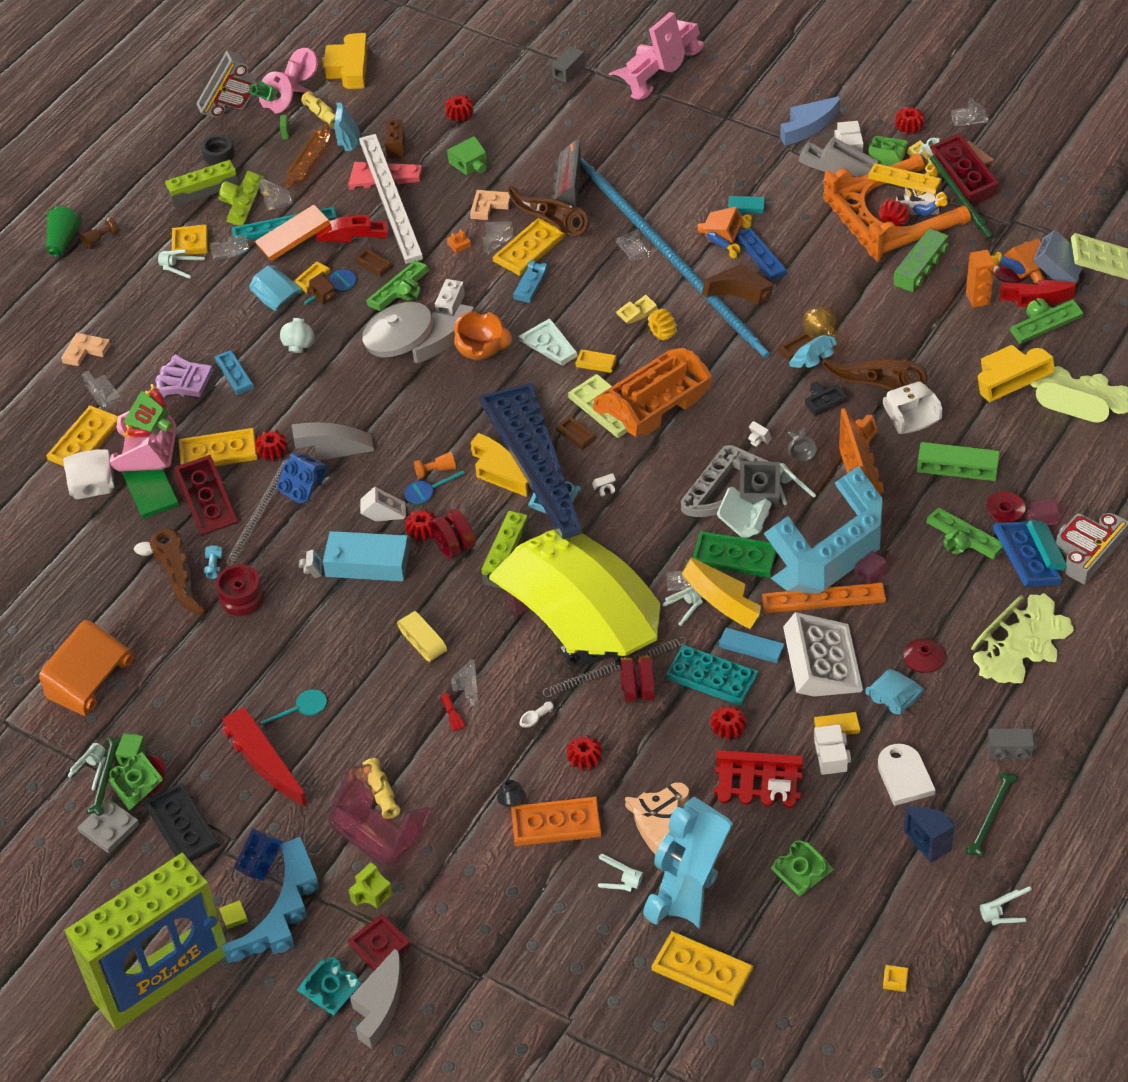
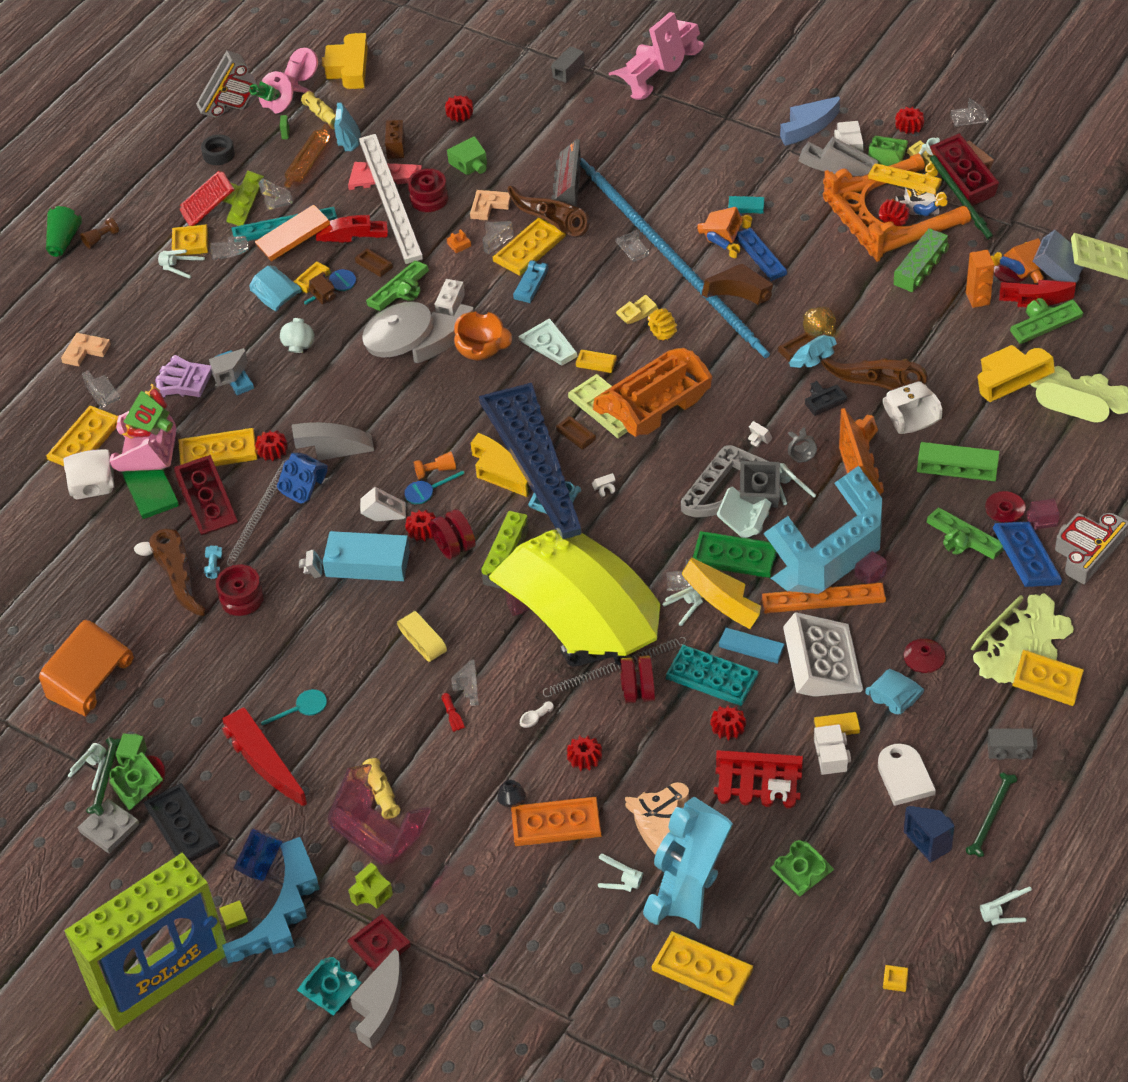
(200, 183): lime piece -> none
(206, 198): none -> window
(228, 366): none -> light grey slope
(428, 190): none -> dark red wheel
(1046, 545): teal tile -> none
(1048, 677): none -> yellow tile

